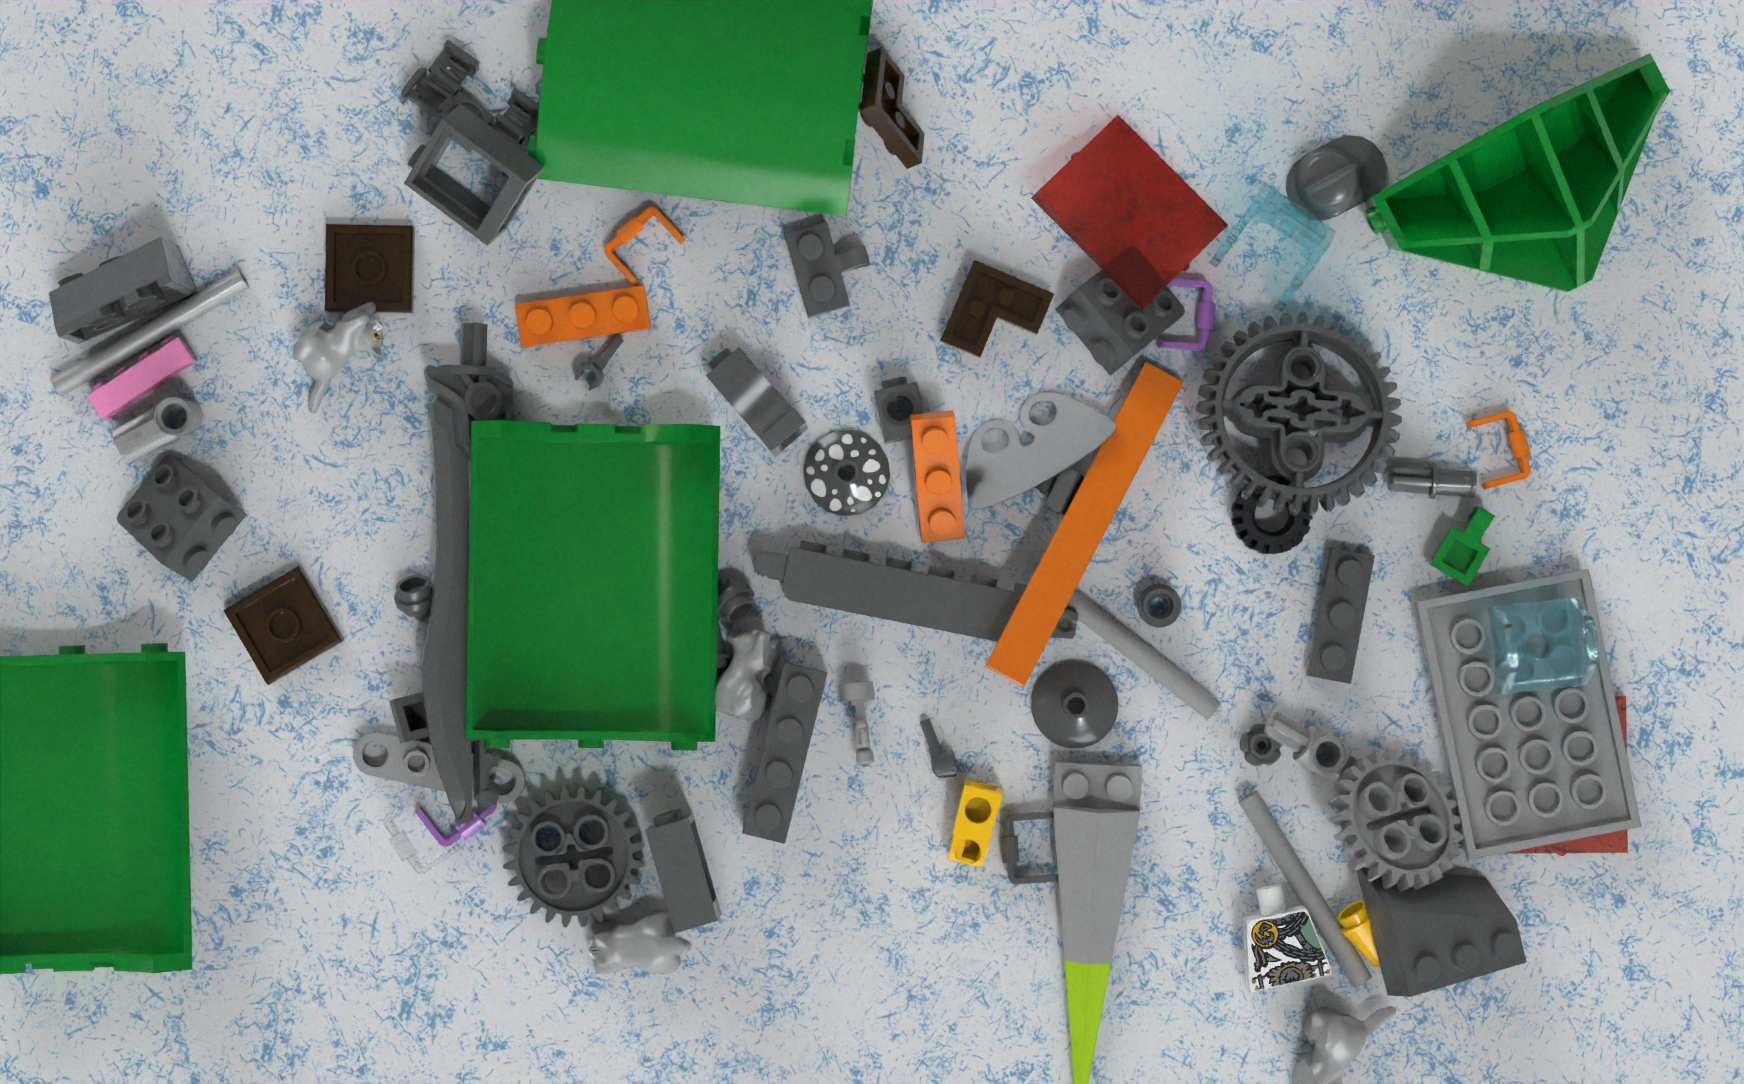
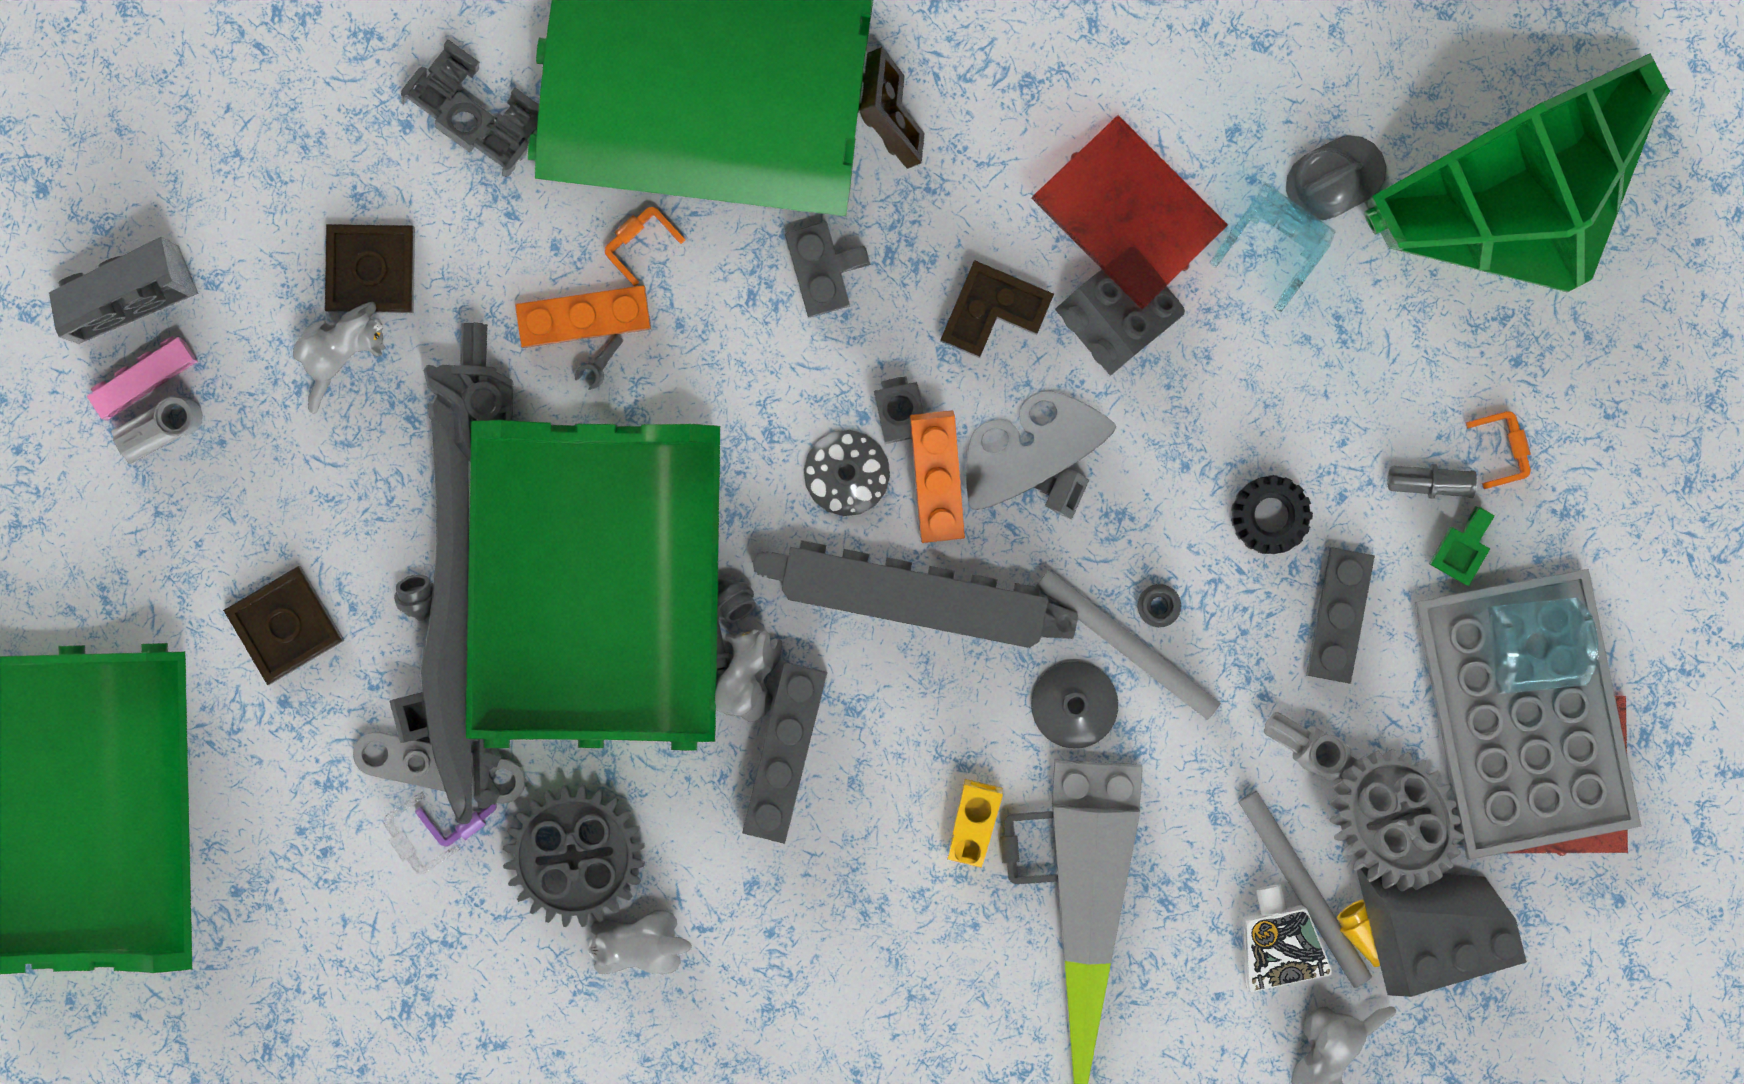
(149, 332): light grey piece -> none
(179, 518): dark grey bracket -> none
(452, 198): dark grey window -> none
(683, 870): dark grey window -> none
(756, 400): dark grey arch -> none
(856, 694): light grey piece -> none
(942, 764): dark grey hand -> none
(1083, 525): orange tile -> none
(1205, 318): medium lavender piece -> none
(1253, 754): dark grey plate -> none
(1283, 425): dark grey gear -> none

